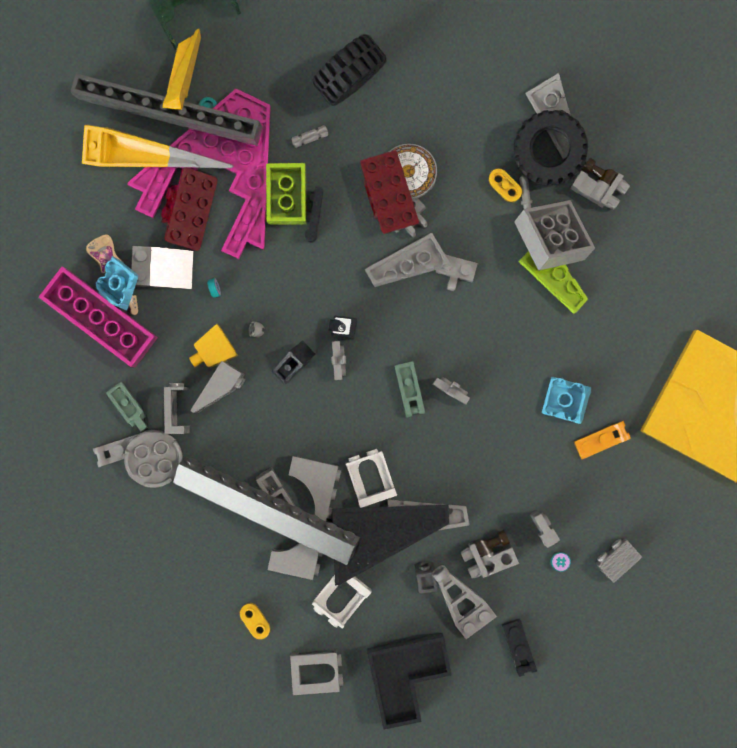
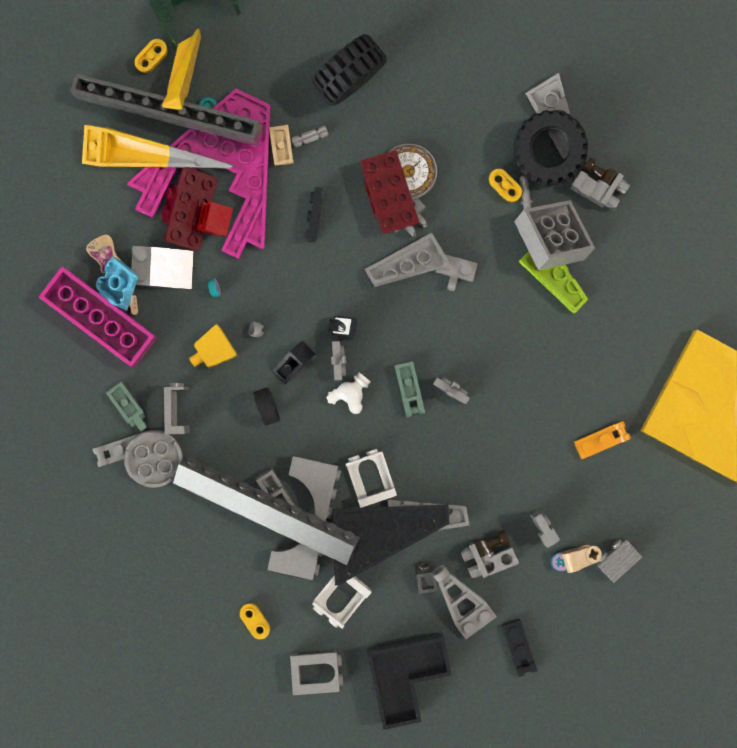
(149, 55): none -> yellow plate
(214, 219): none -> red piece
(221, 384): light grey slope -> none
(266, 406): none -> black tyre
(281, 145): none -> tan plate
(286, 193): lime brick -> none
(351, 393): none -> white animal
(566, 400): medium azure slope -> none
(581, 557): none -> tan piece

